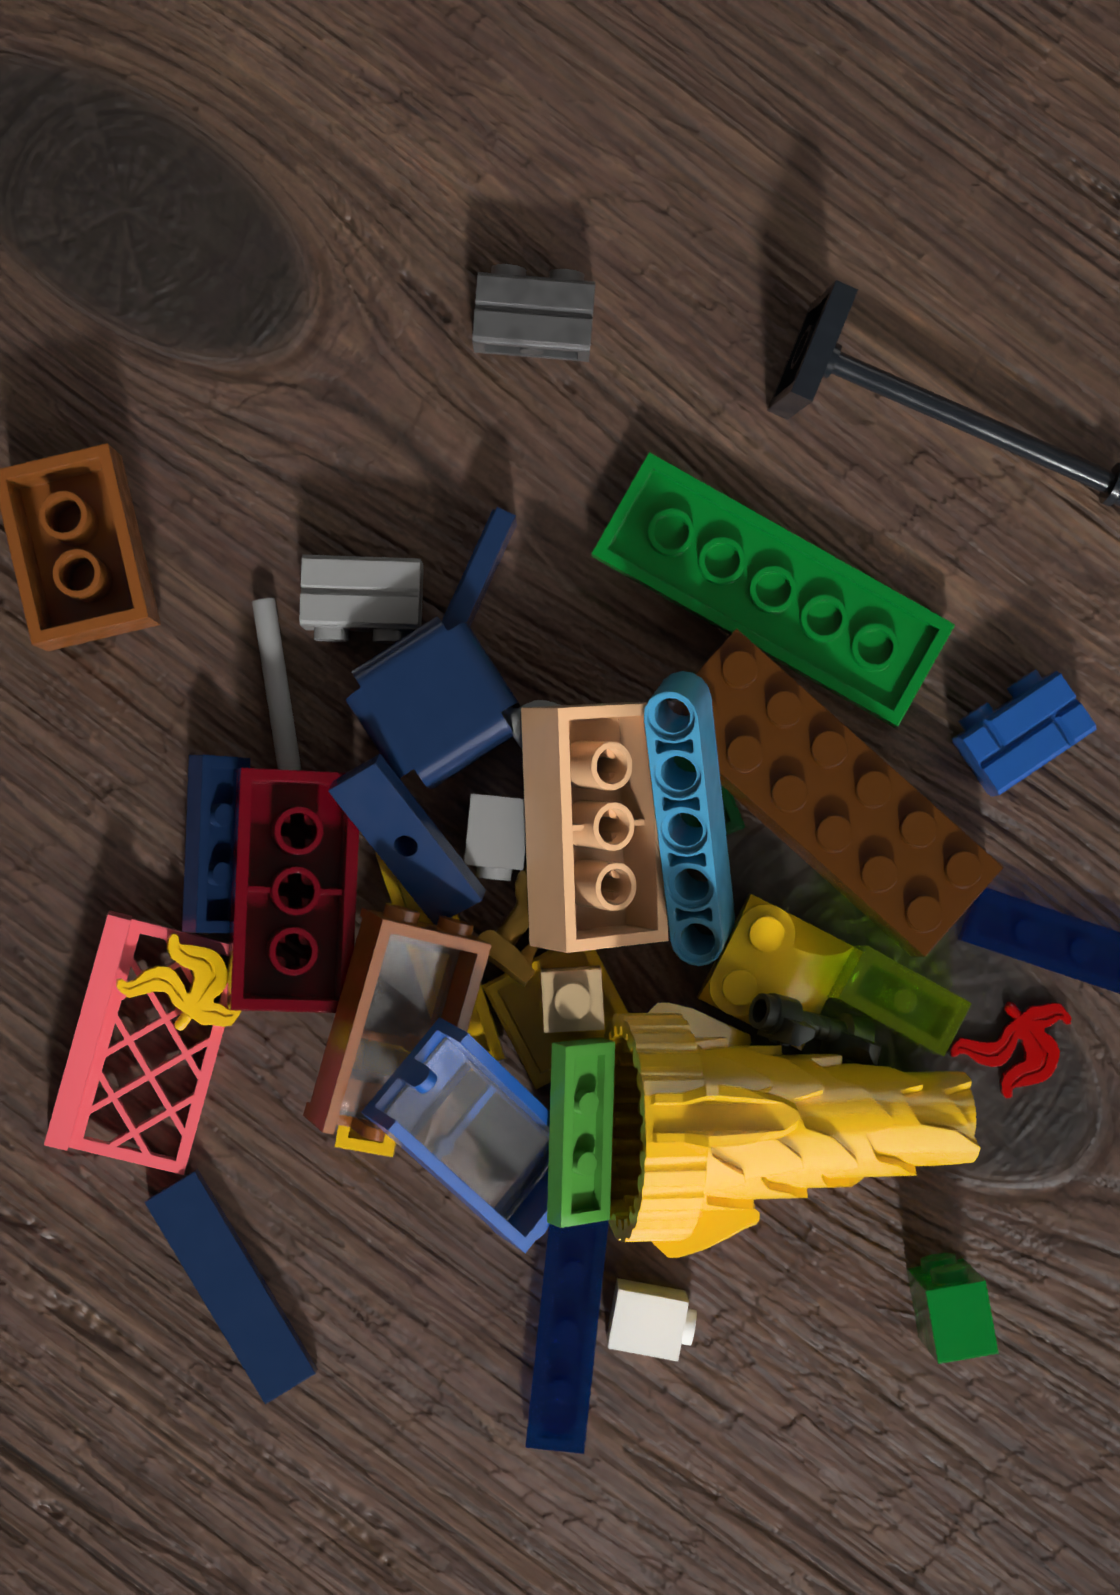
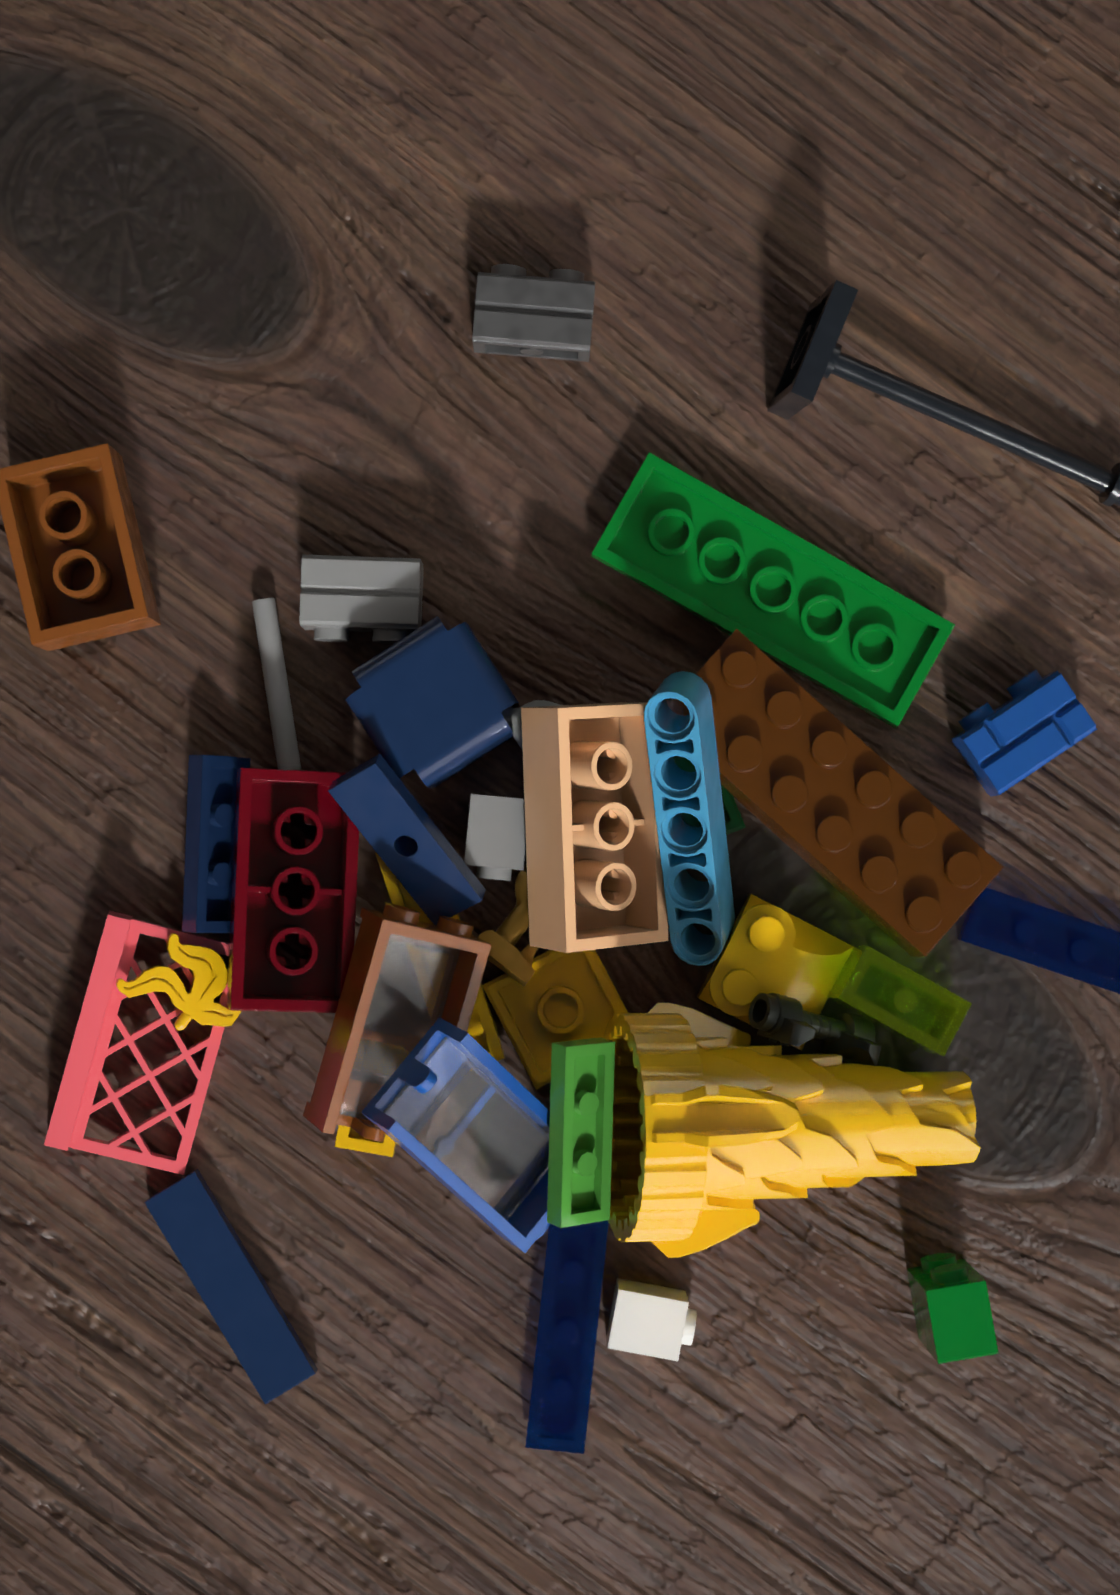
(480, 569): dark blue tile -> none
(572, 999): tan brick -> none
(1039, 1048): red piece -> none

